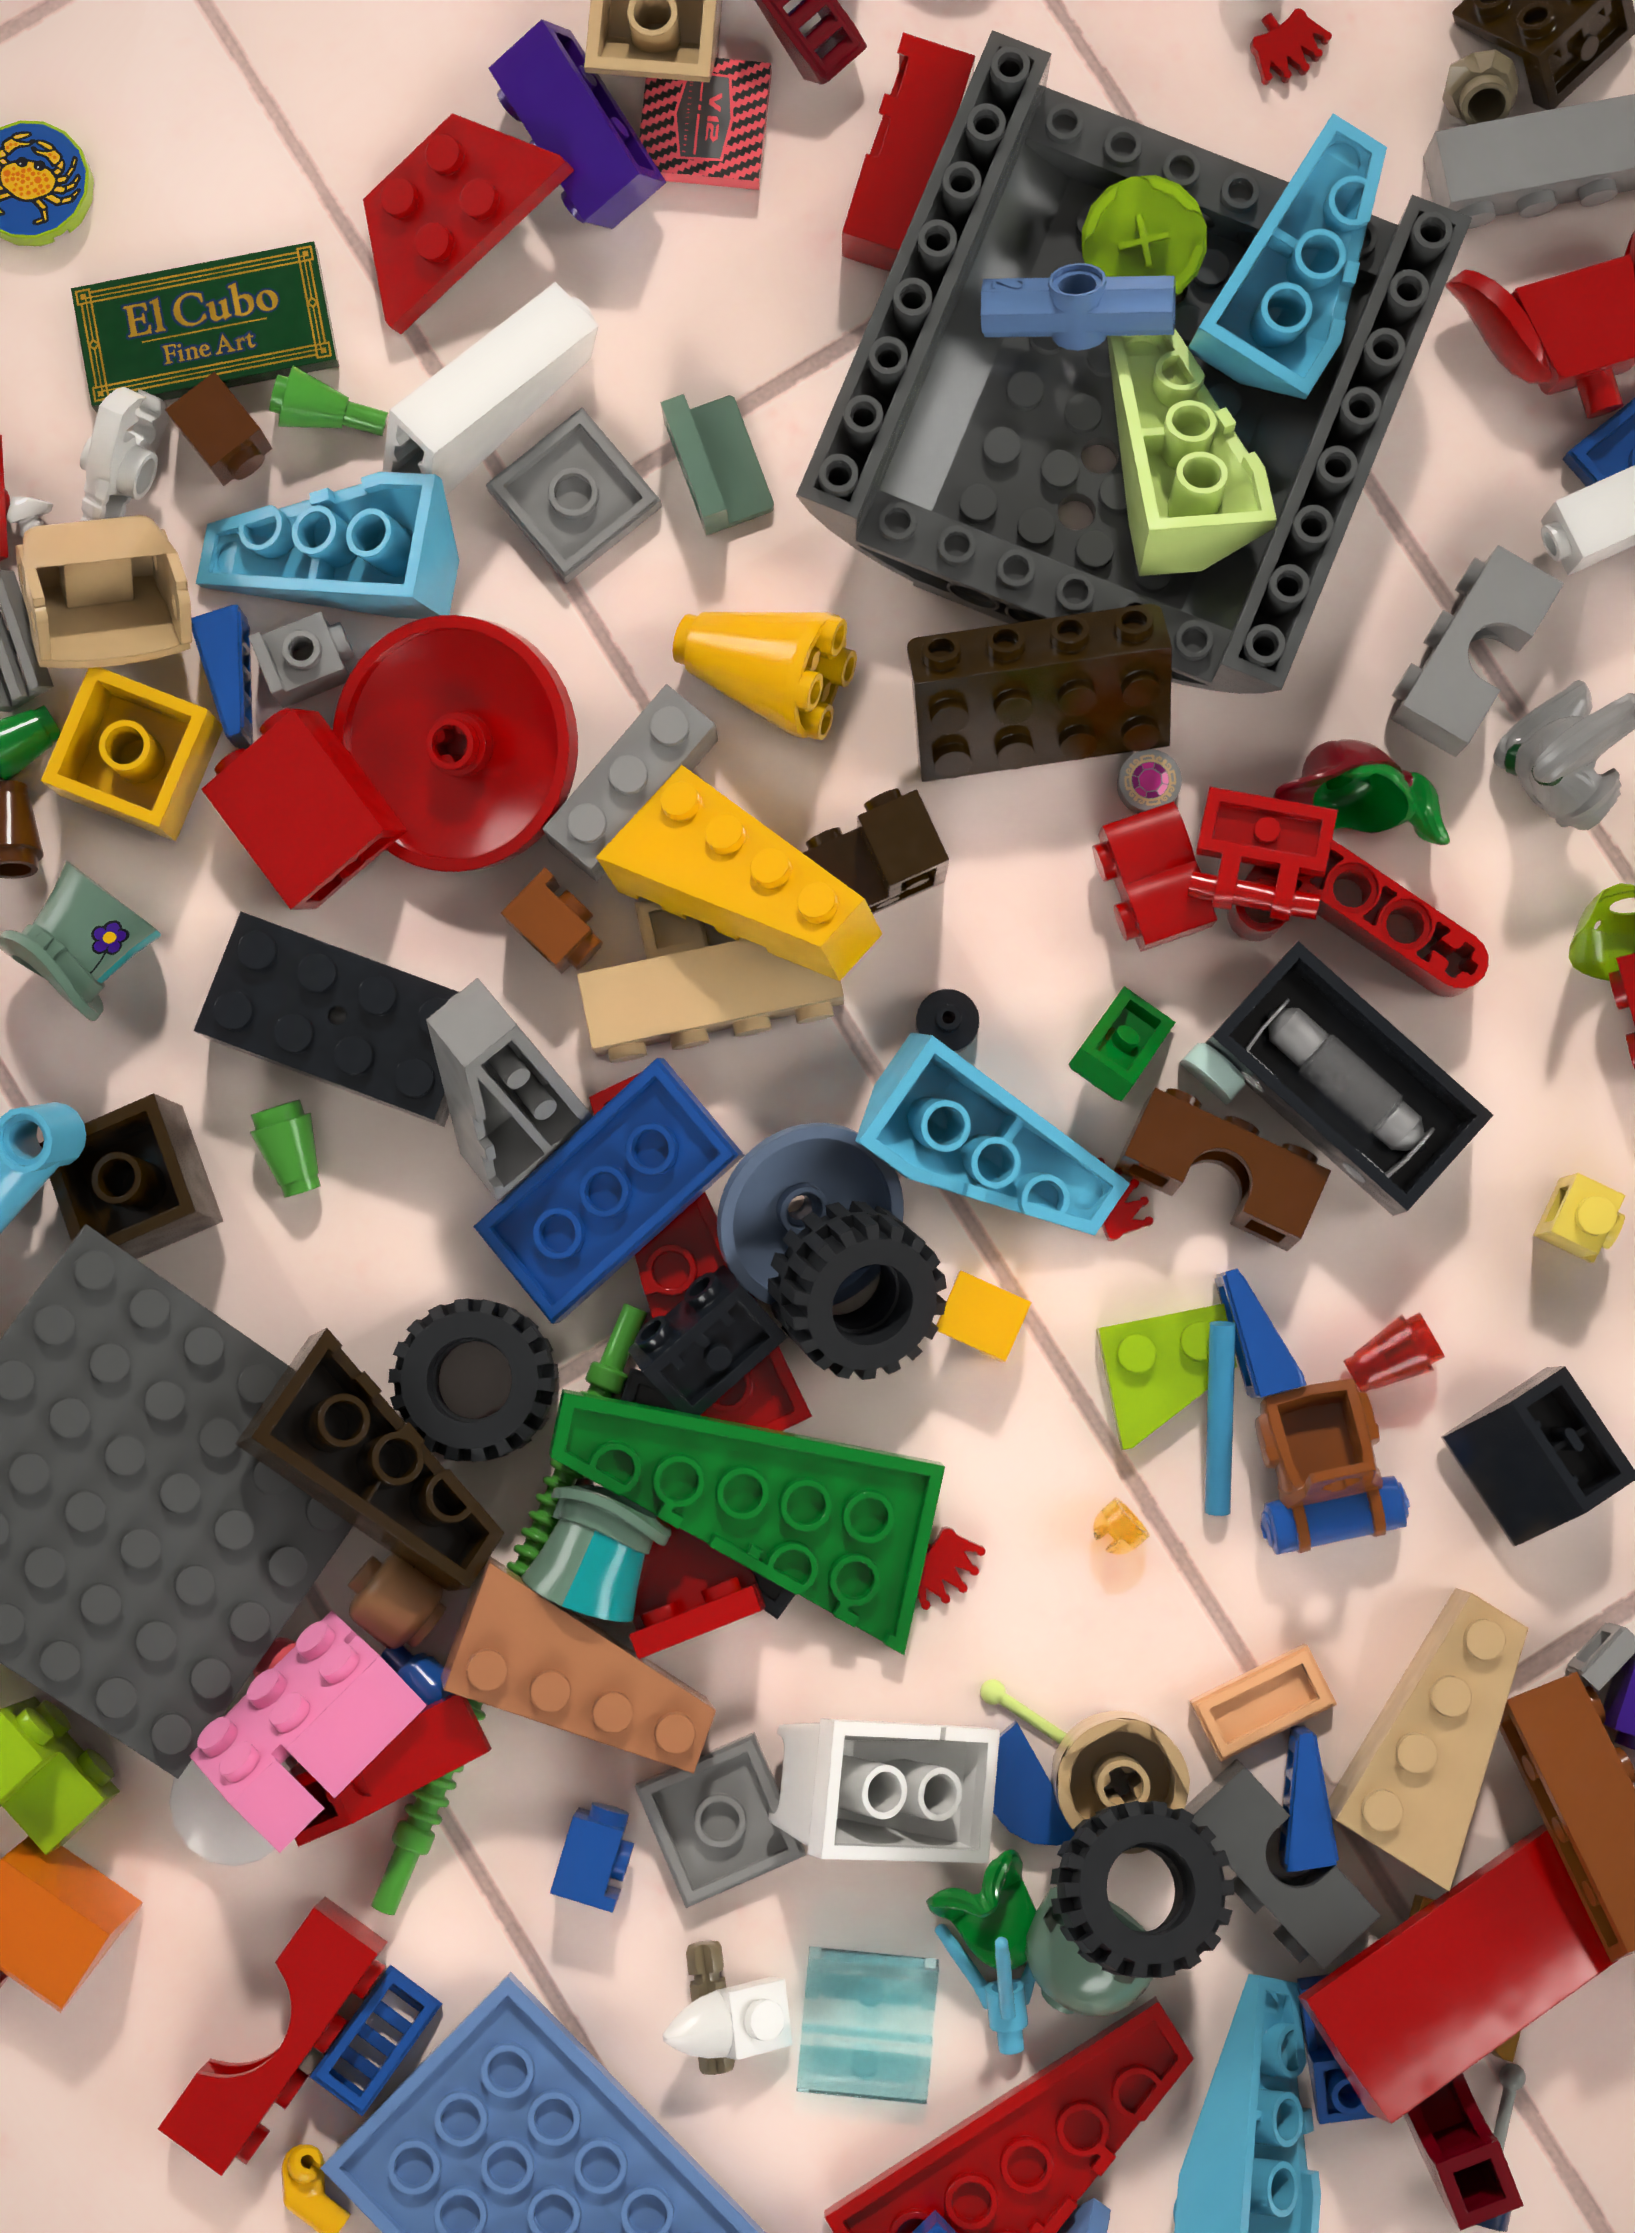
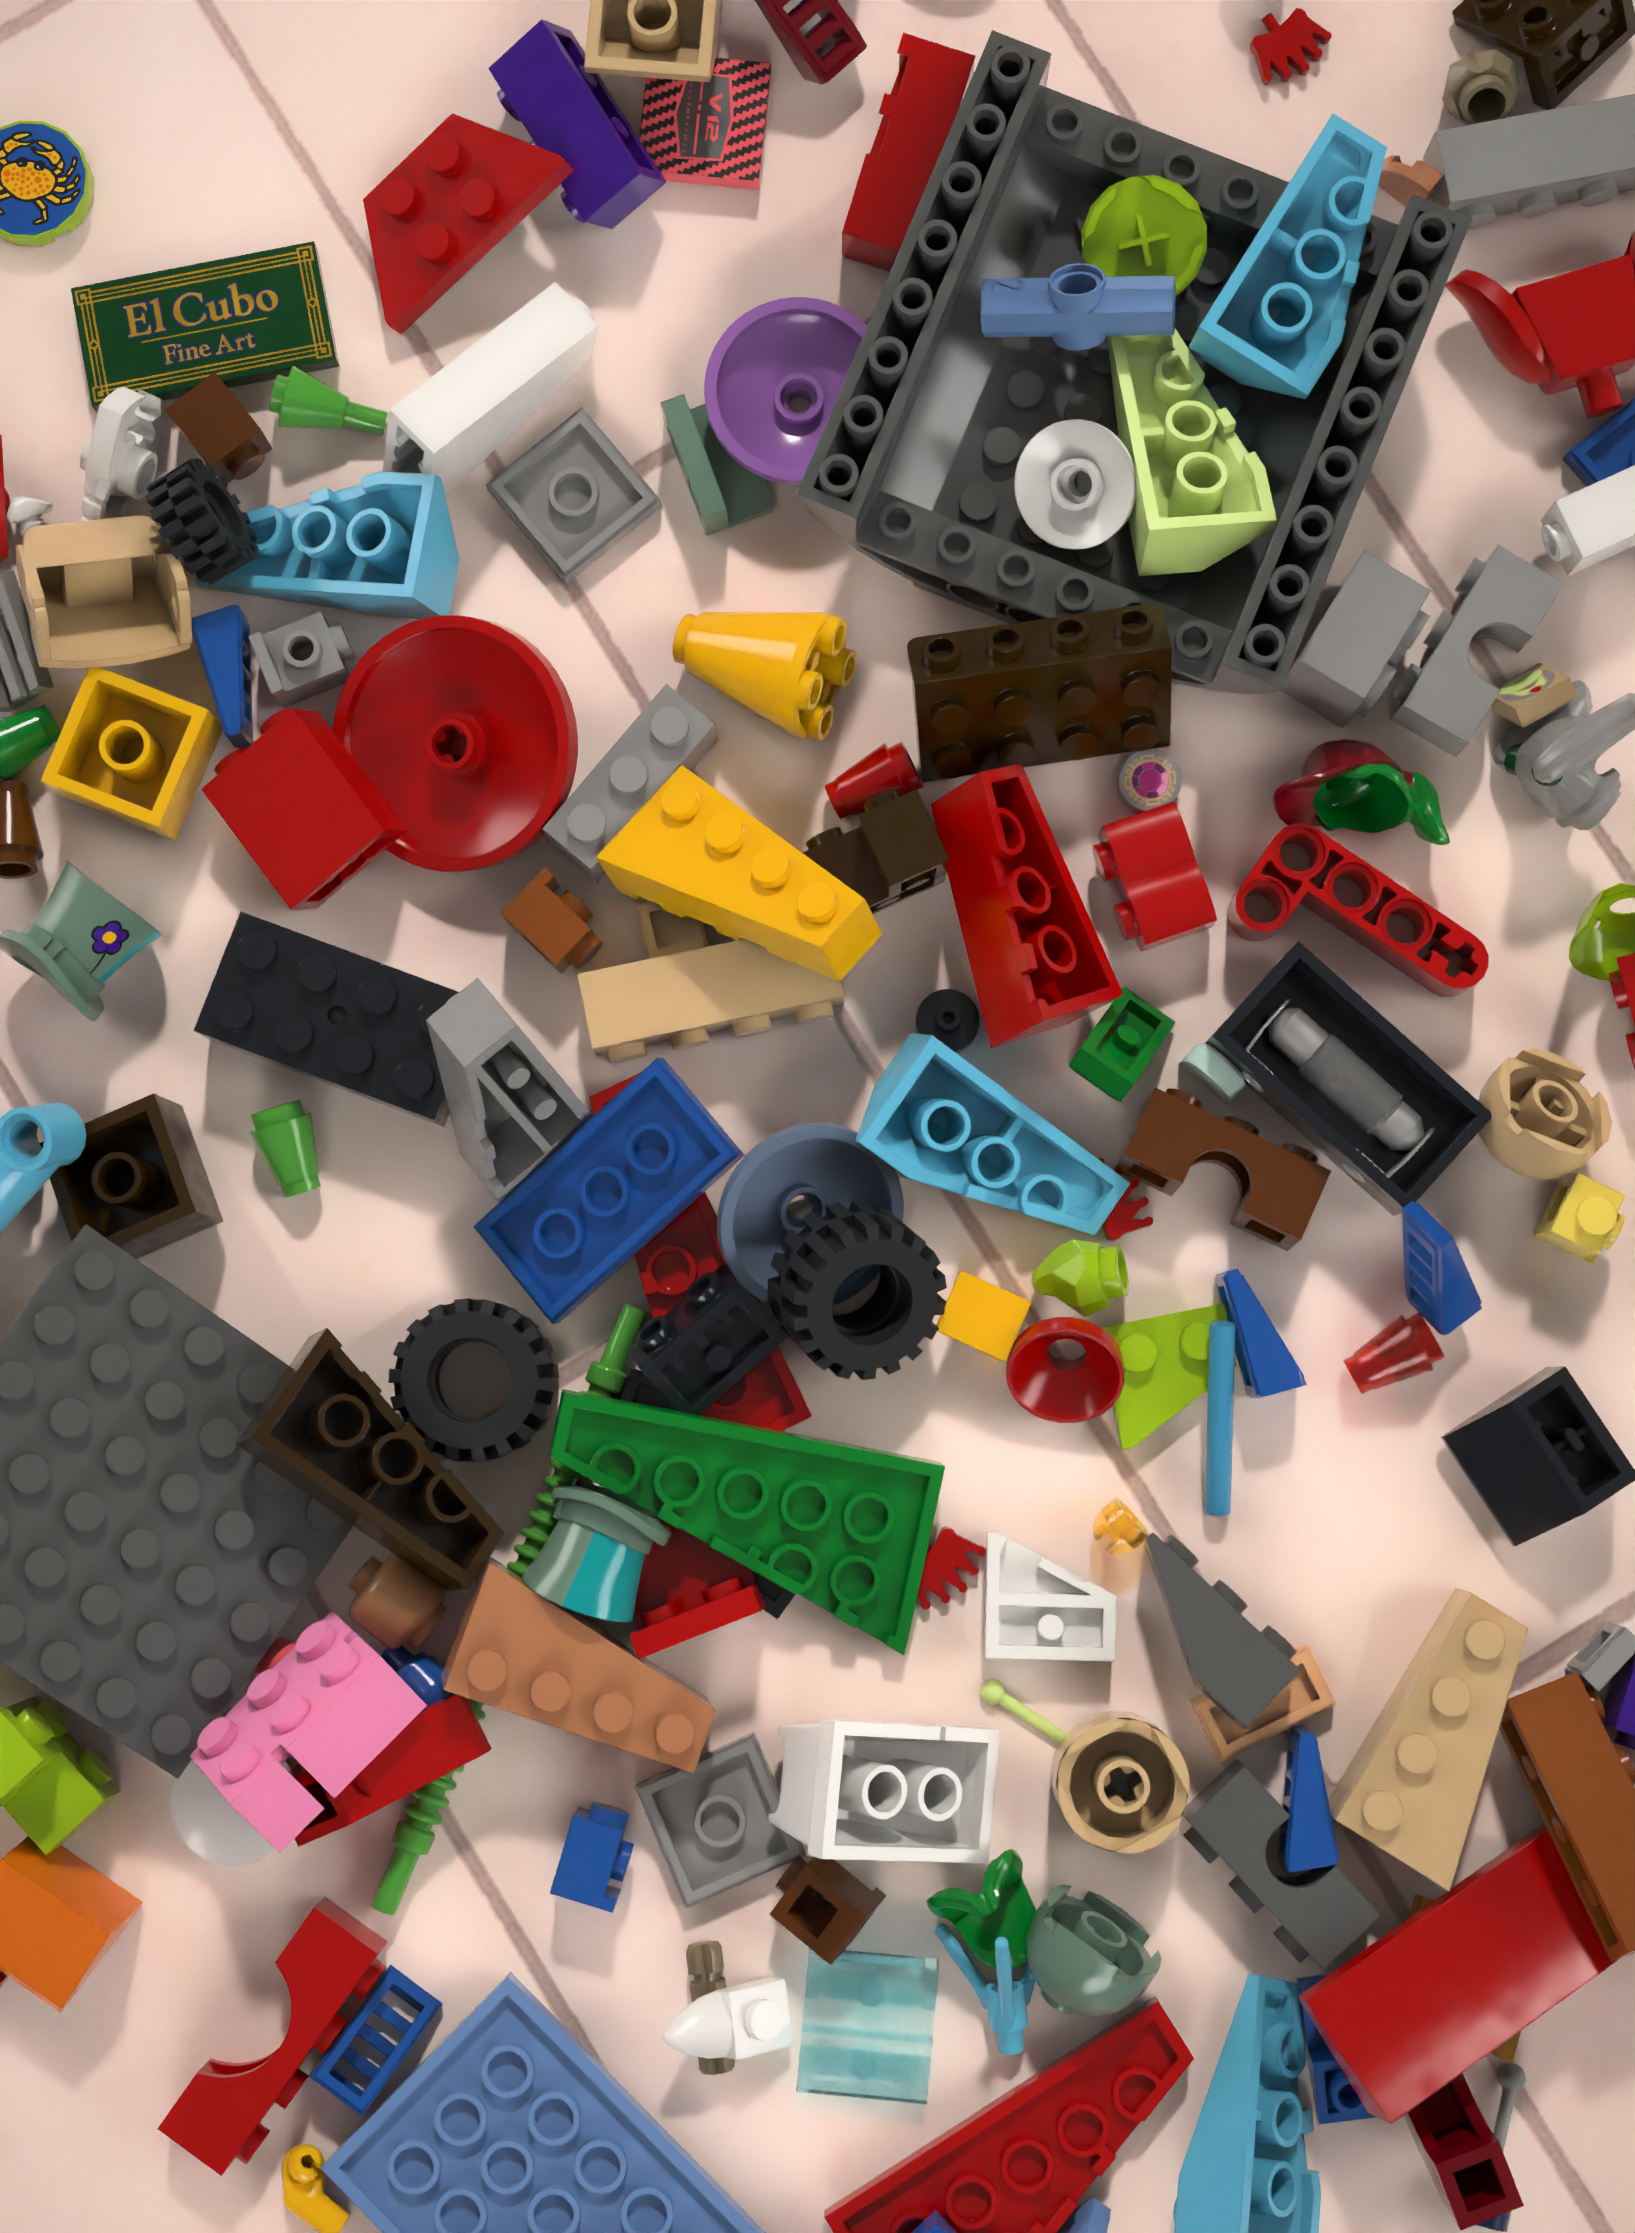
(202, 521): none -> black tyre
(766, 361): none -> medium lavender dish
(819, 1923): none -> reddish brown brick
(871, 776): none -> red cone
(1019, 909): none -> red wedge
(1024, 1793): blue tile -> none
(1043, 1608): none -> white wing
(1048, 490): none -> white dish
(1061, 1388): none -> red piece
(1083, 1275): none -> lime rock
(1197, 1883): black tyre -> none
(1223, 1650): none -> dark grey slope
(1268, 835): red plate -> none
(1325, 1468): dark orange piece -> none
(1364, 627): none -> light grey brick
(1403, 180): none -> nougat tile
(1435, 1272): none -> blue slope
(1533, 695): none -> tan tile
(1542, 1116): none -> tan cylinder

